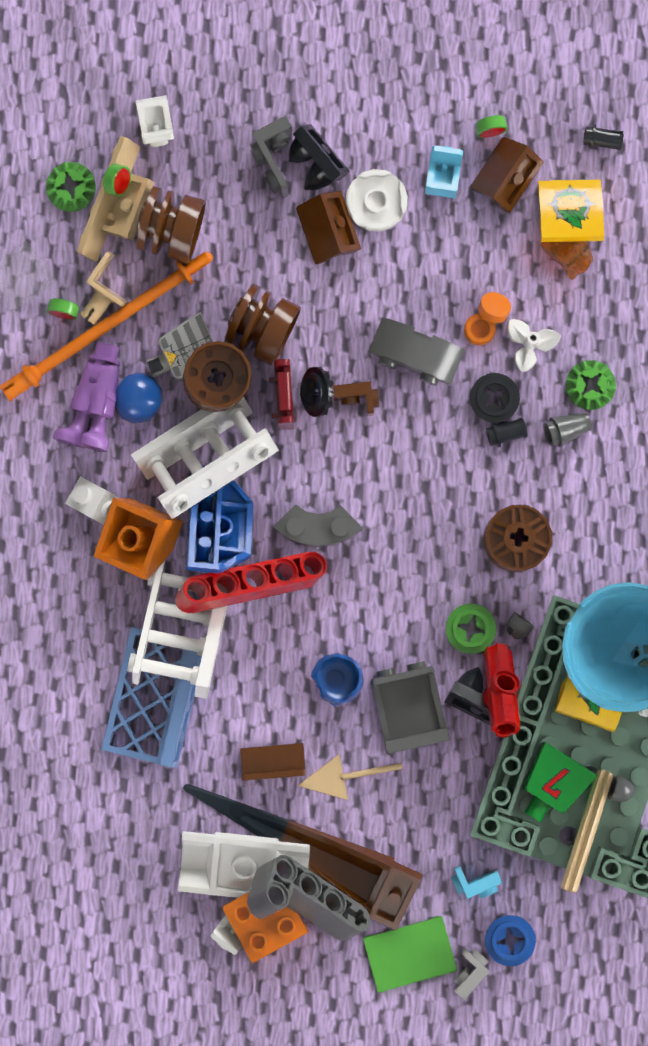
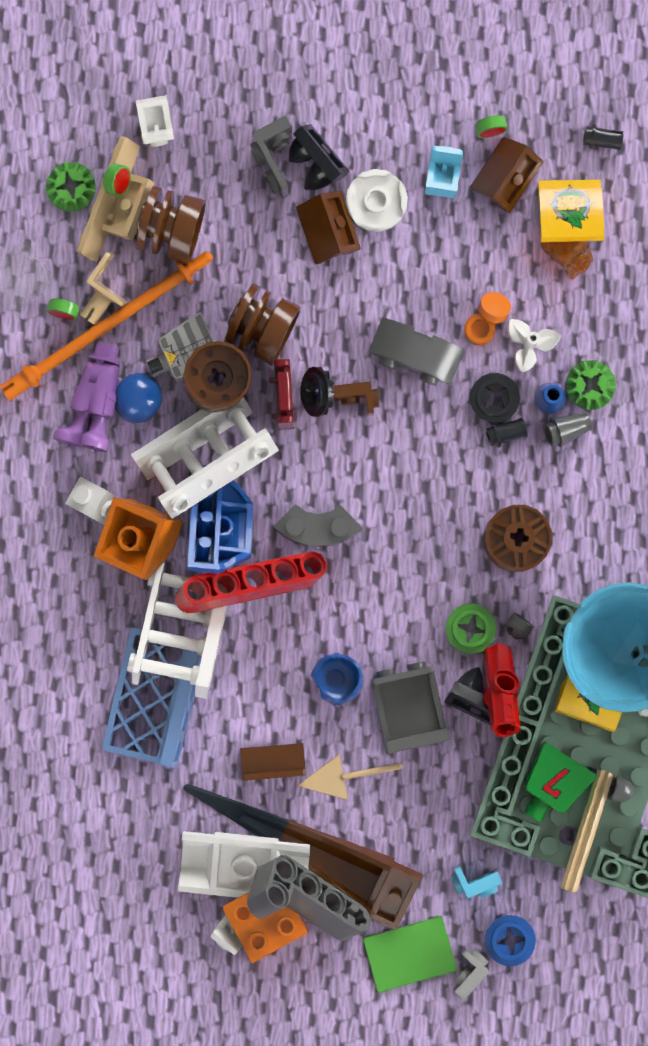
(547, 405): none -> blue cone

